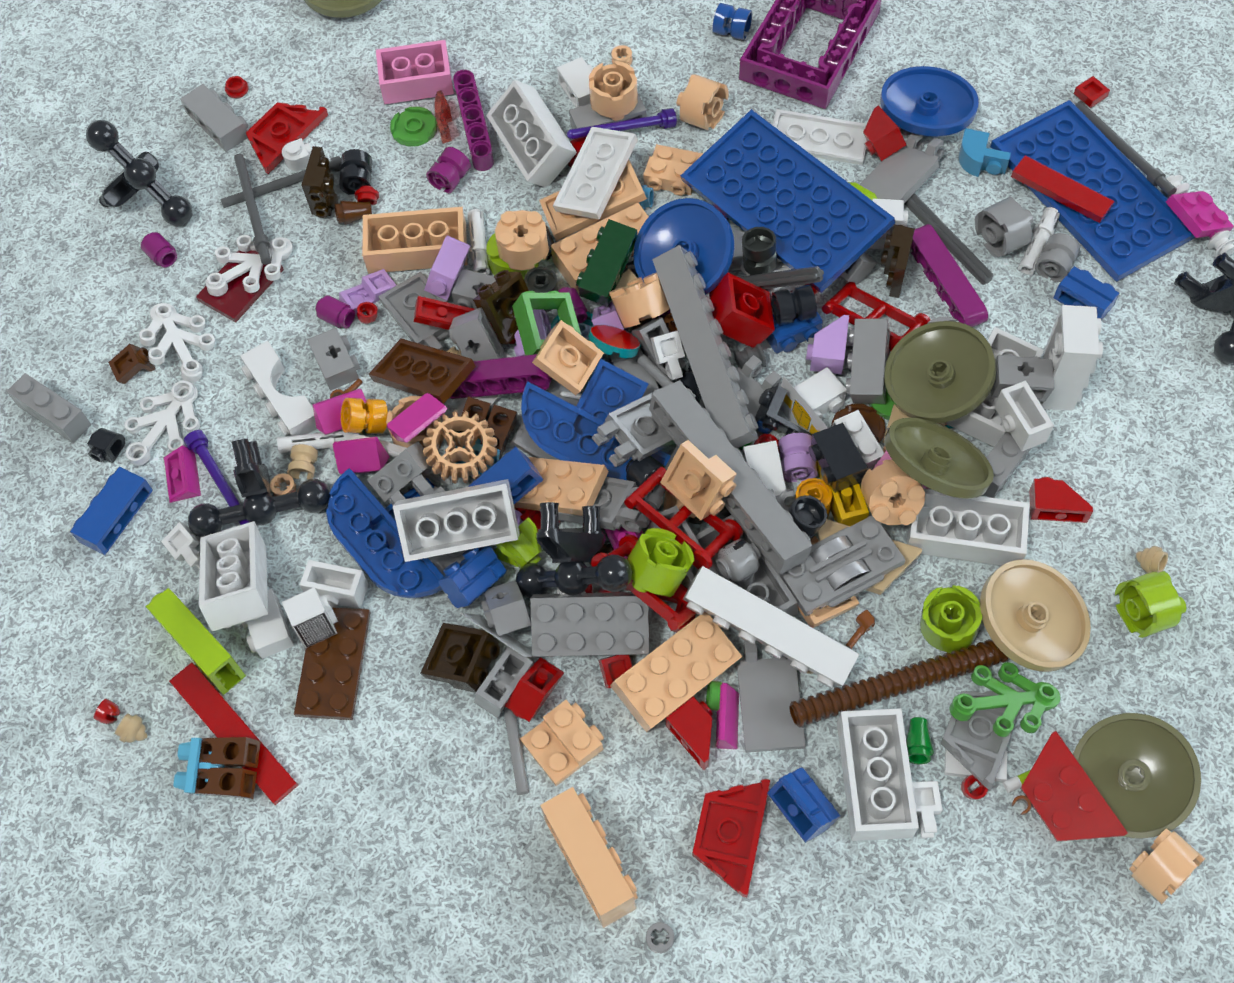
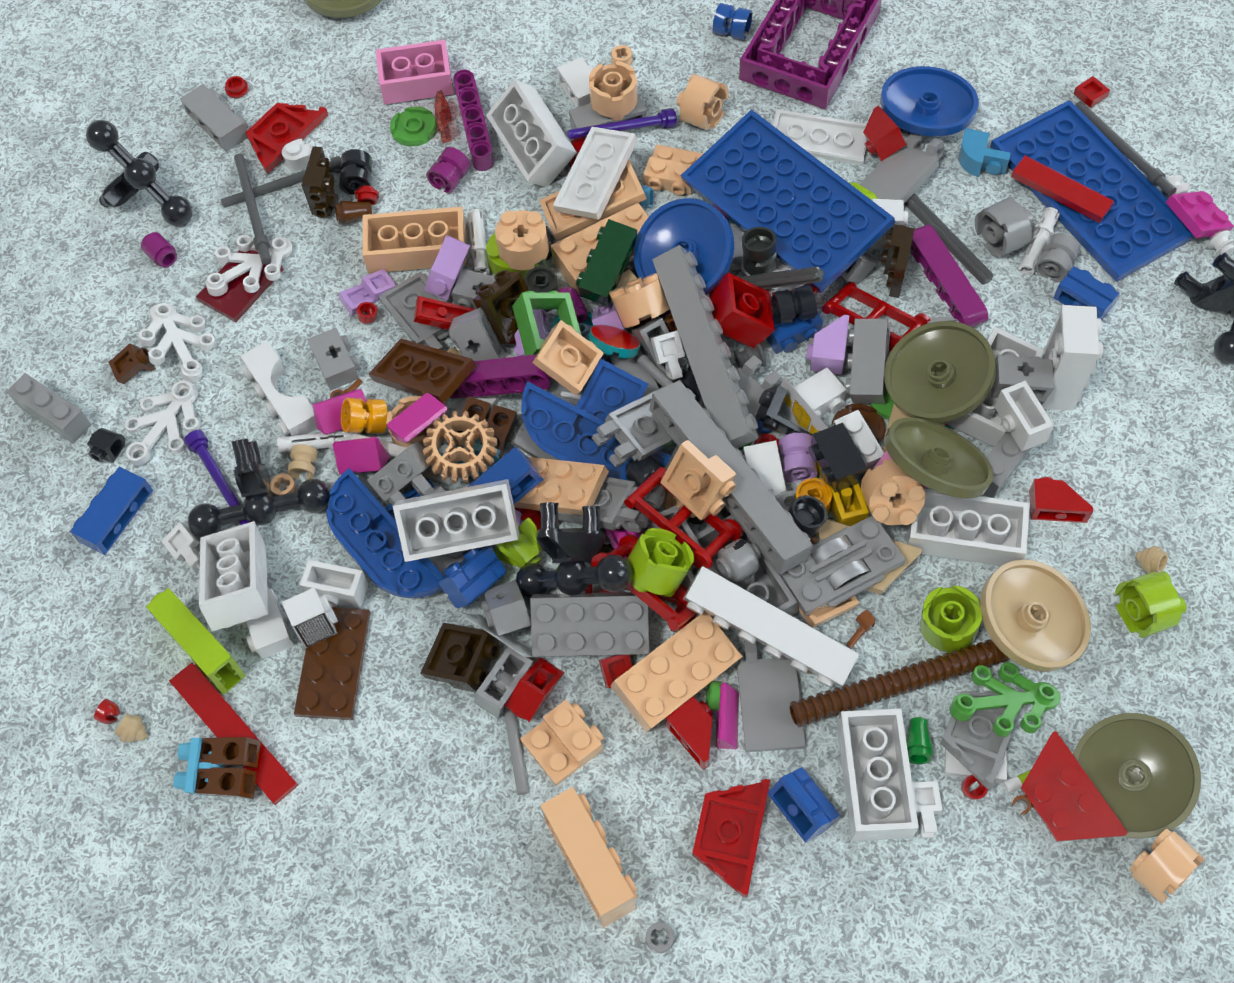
(182, 474): dark pink slope -> none
(334, 312): magenta brick -> none

